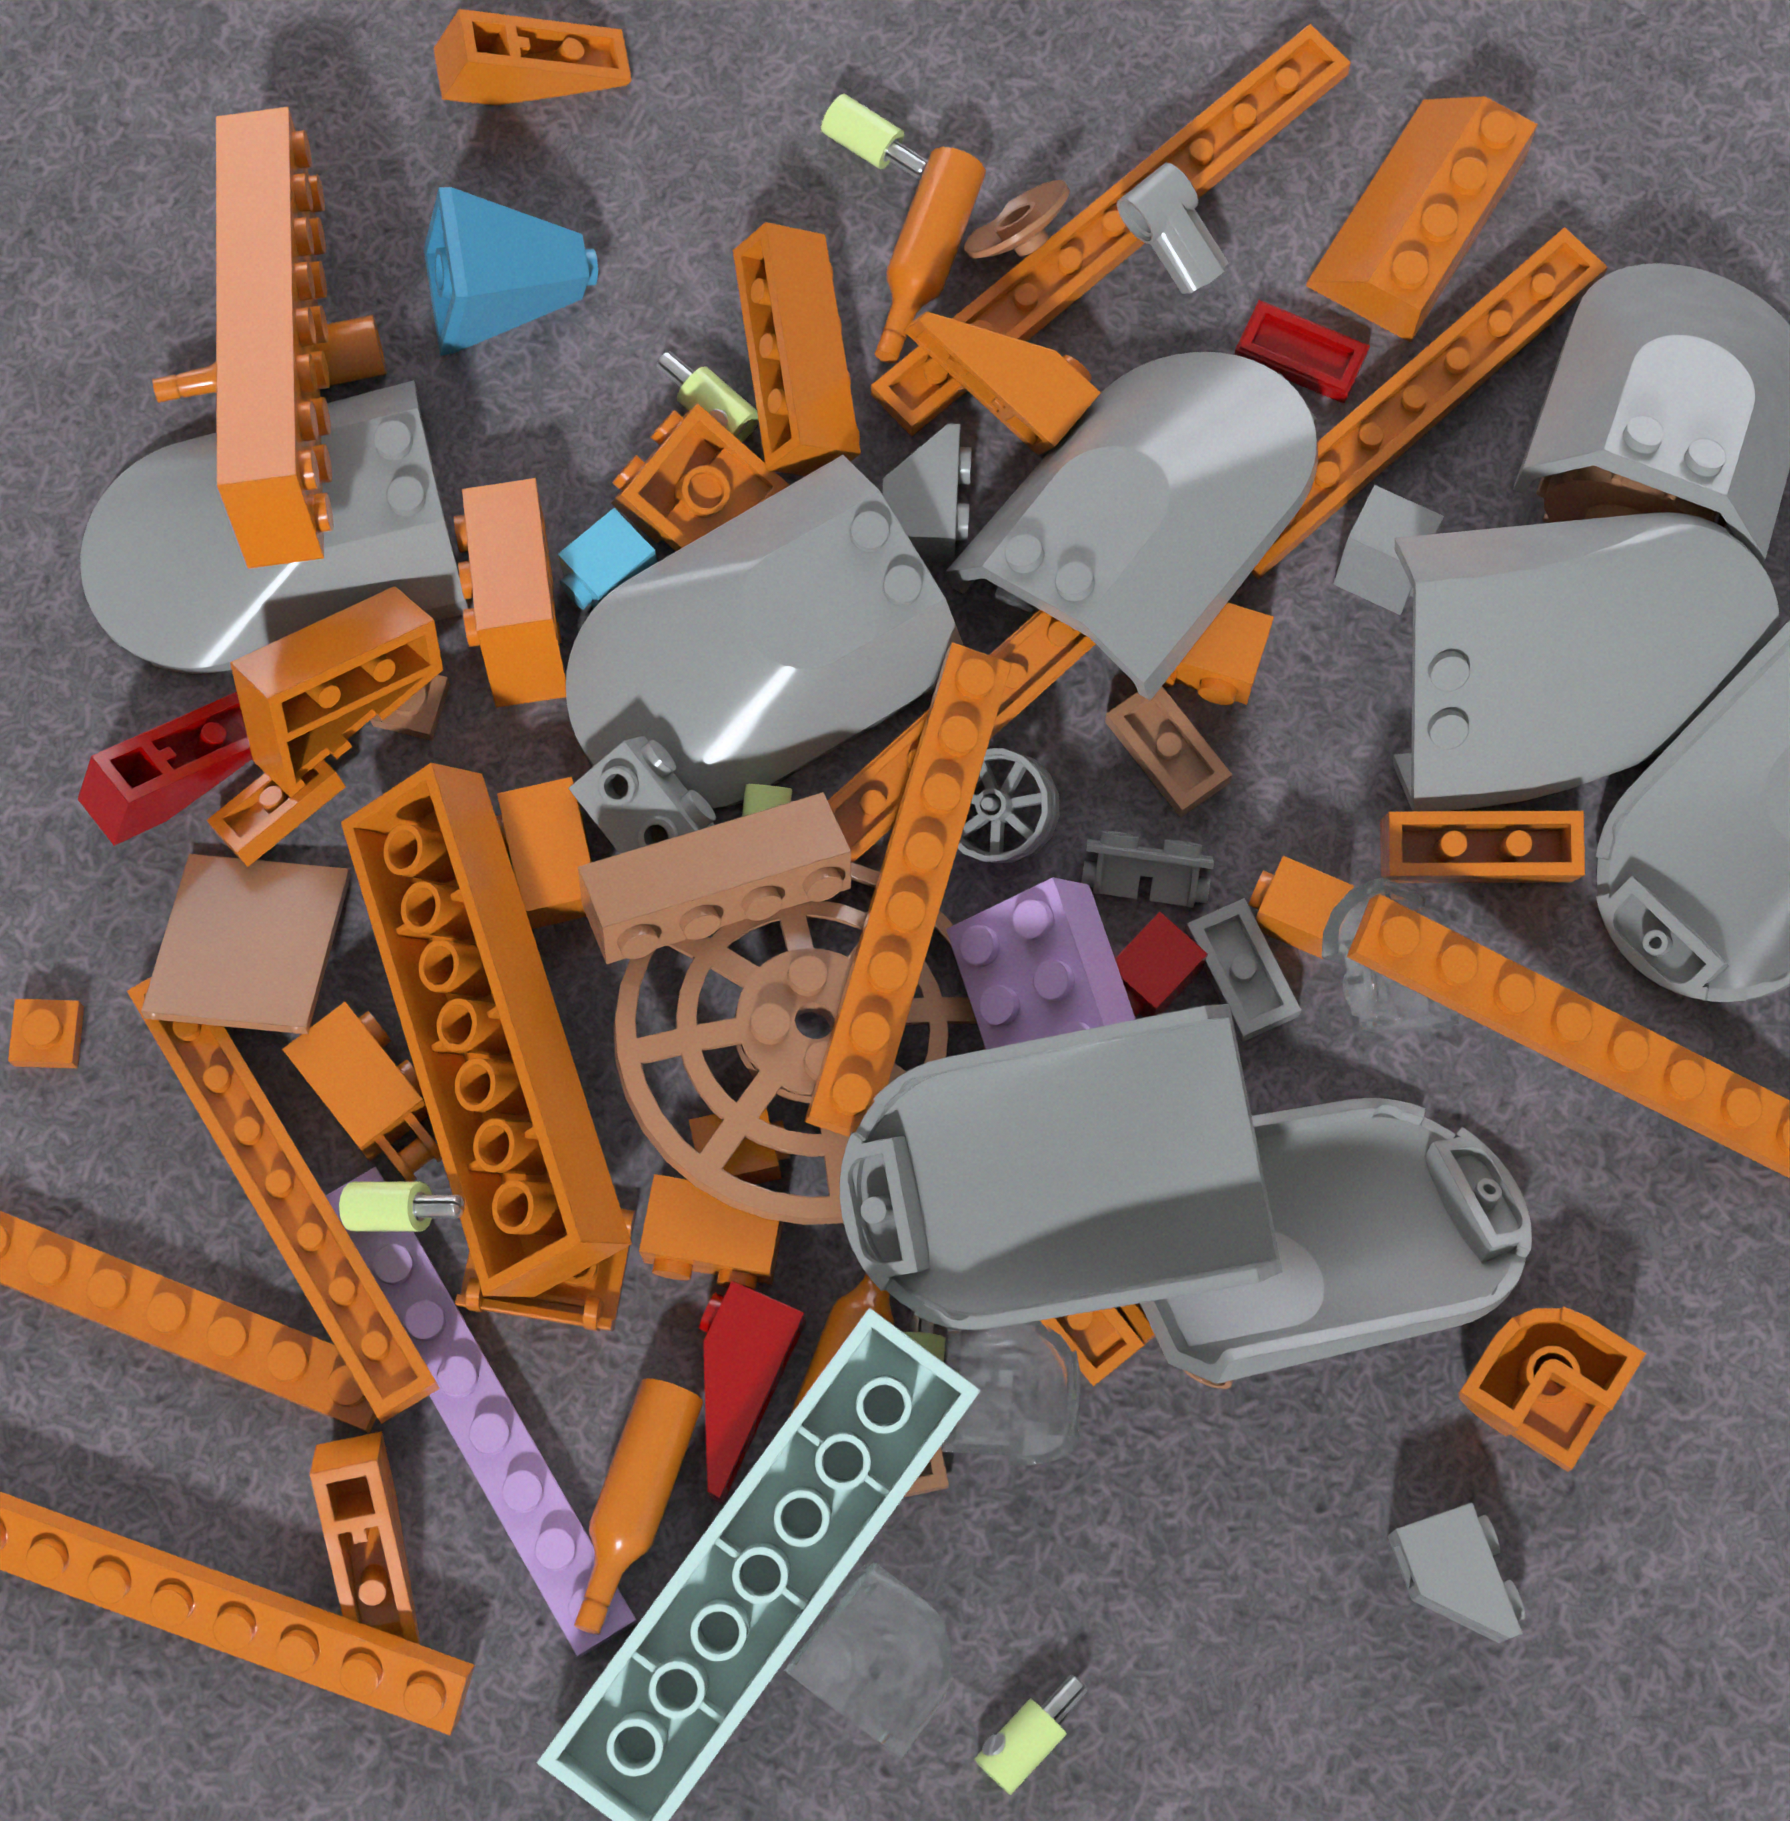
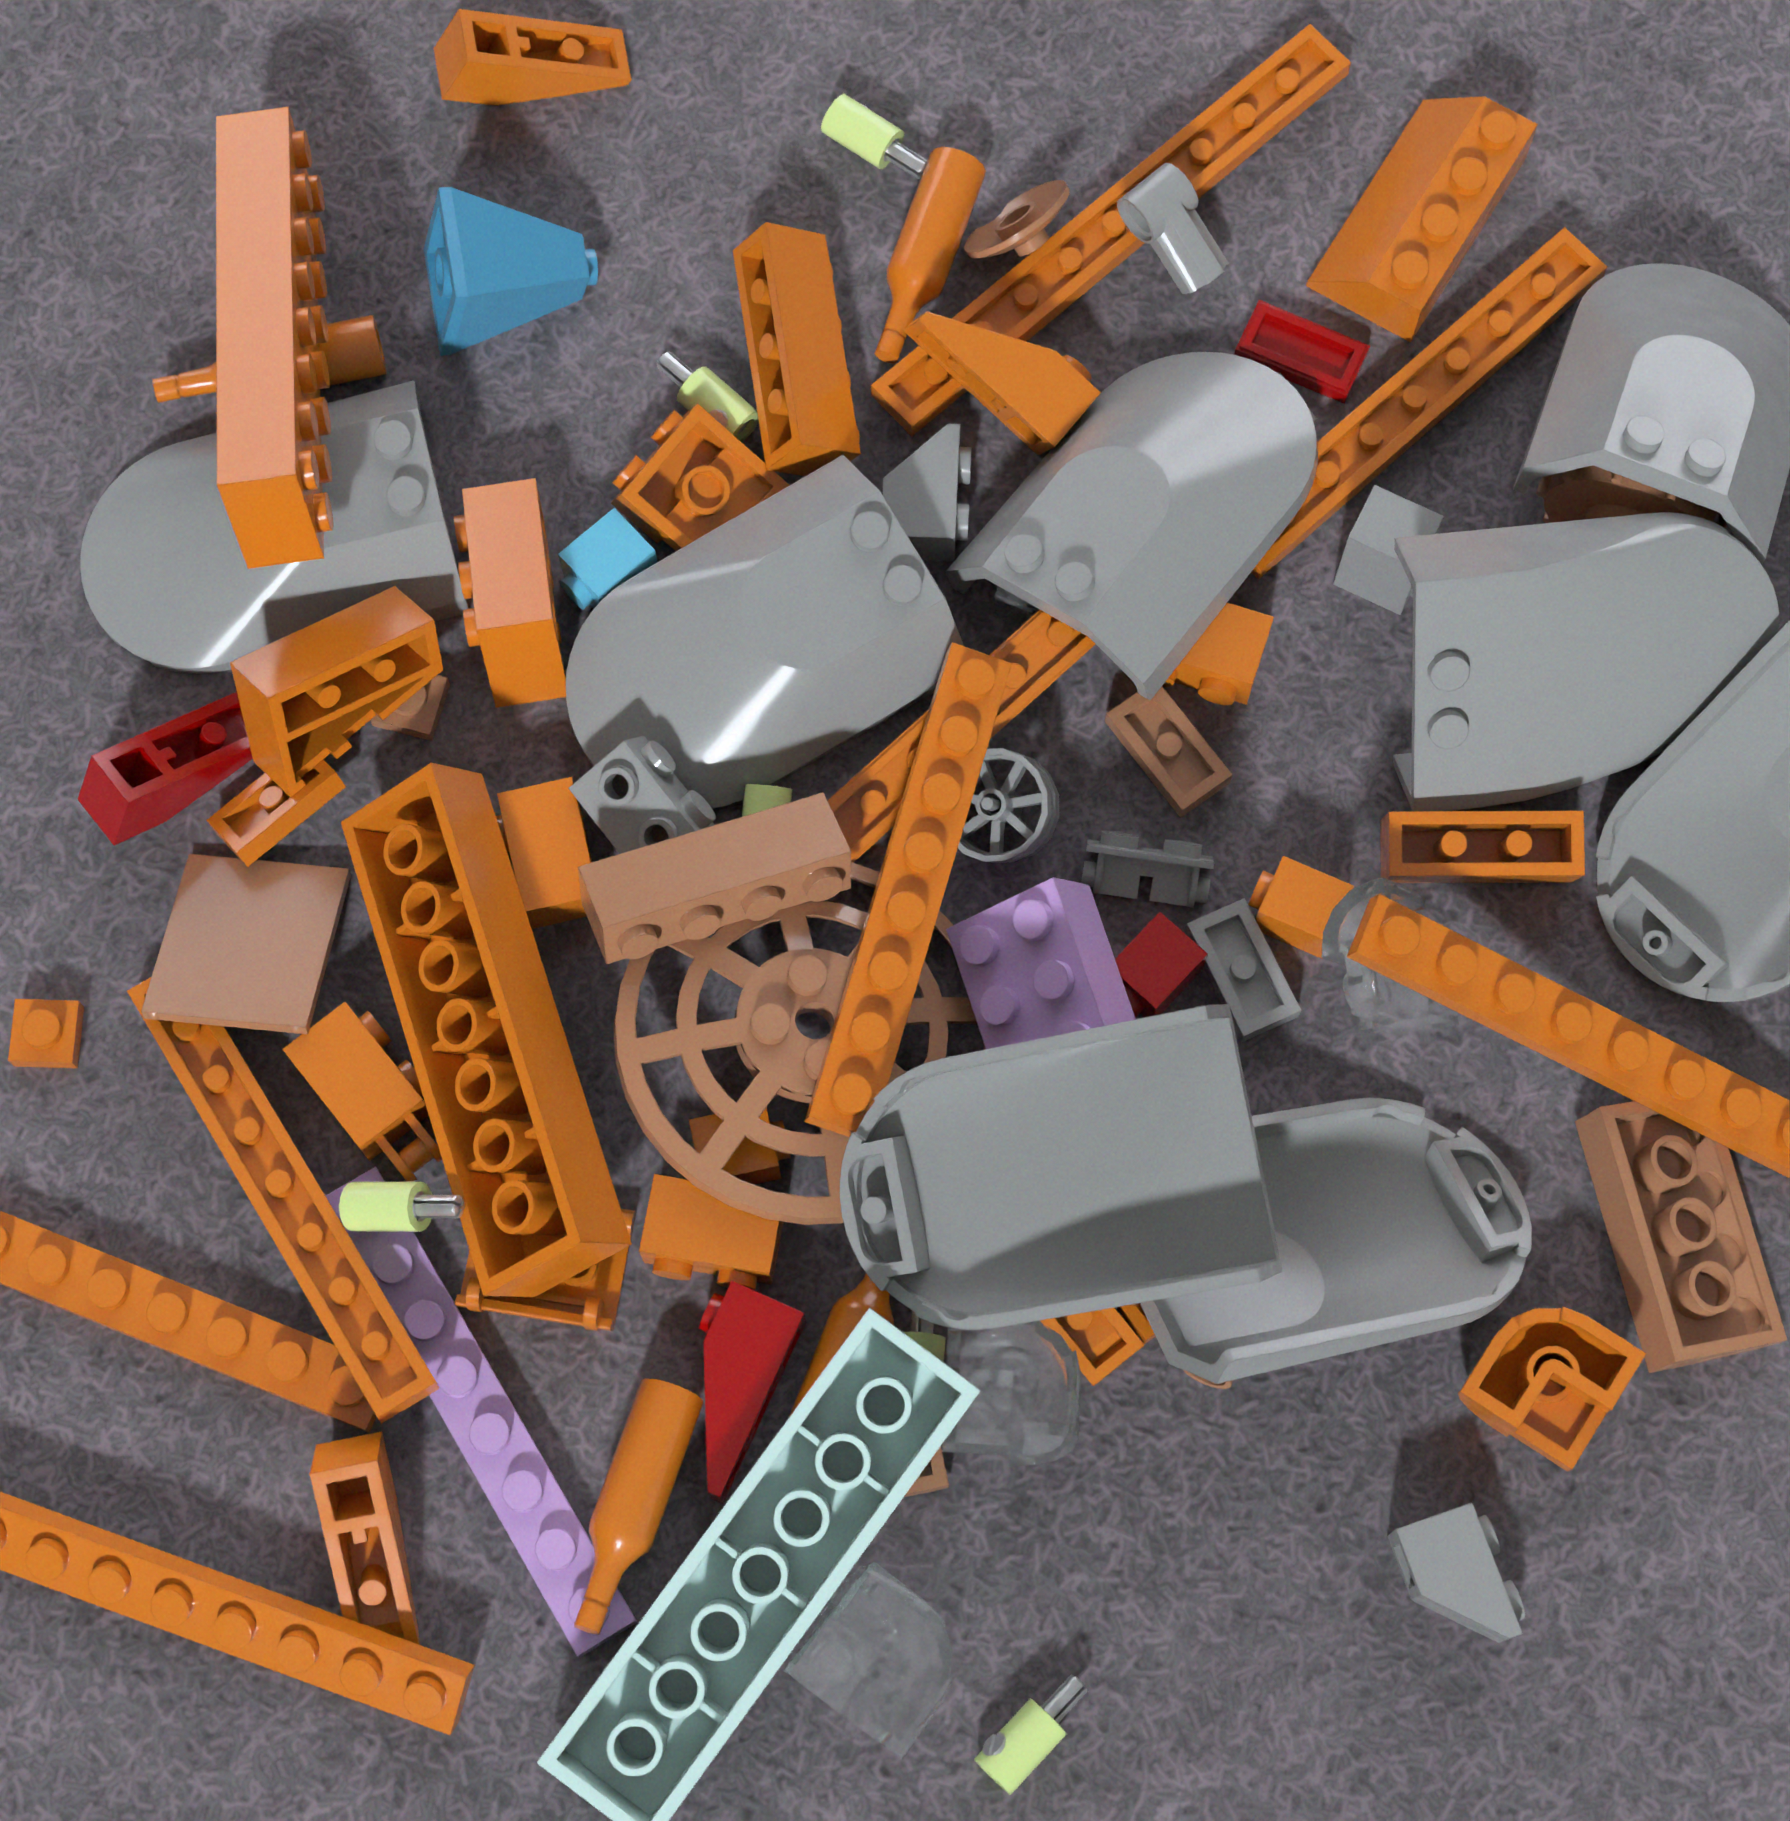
(1679, 1237): none -> nougat slope

